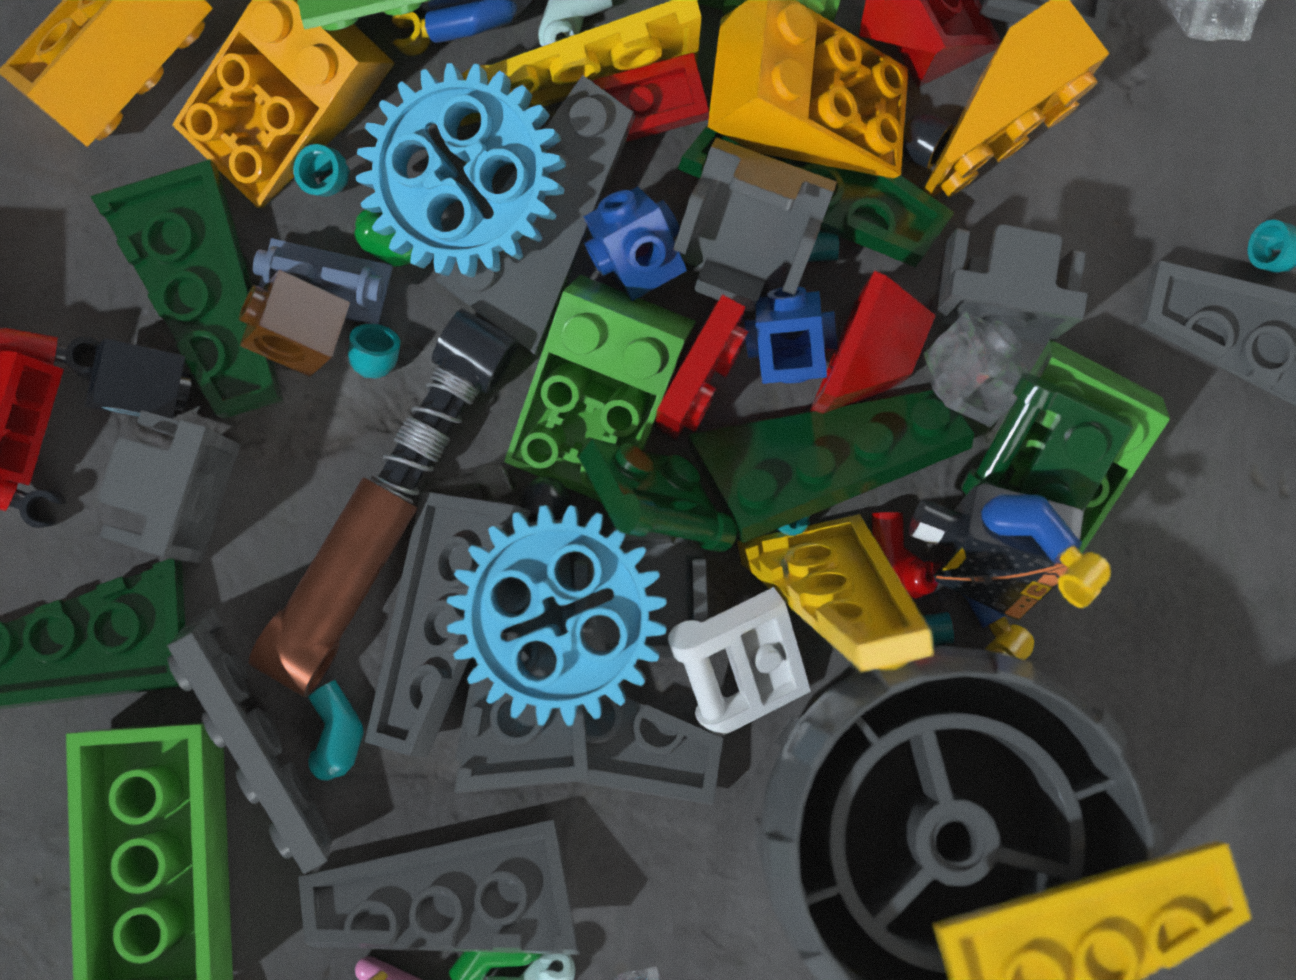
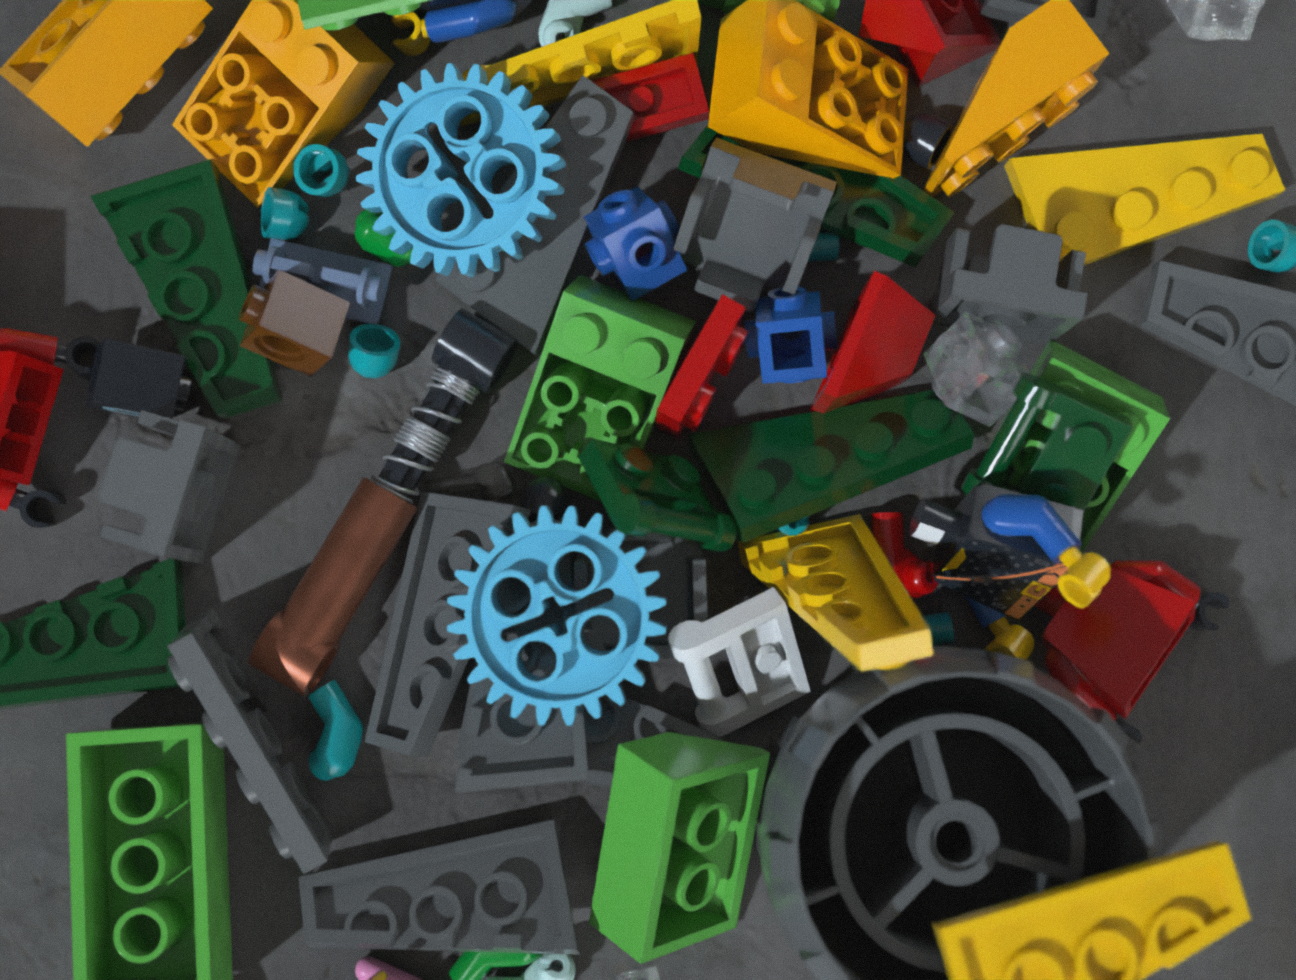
(283, 214): none -> teal hinge
(676, 841): none -> bright green slope
(1124, 635): none -> red torso
(1142, 192): none -> yellow wing

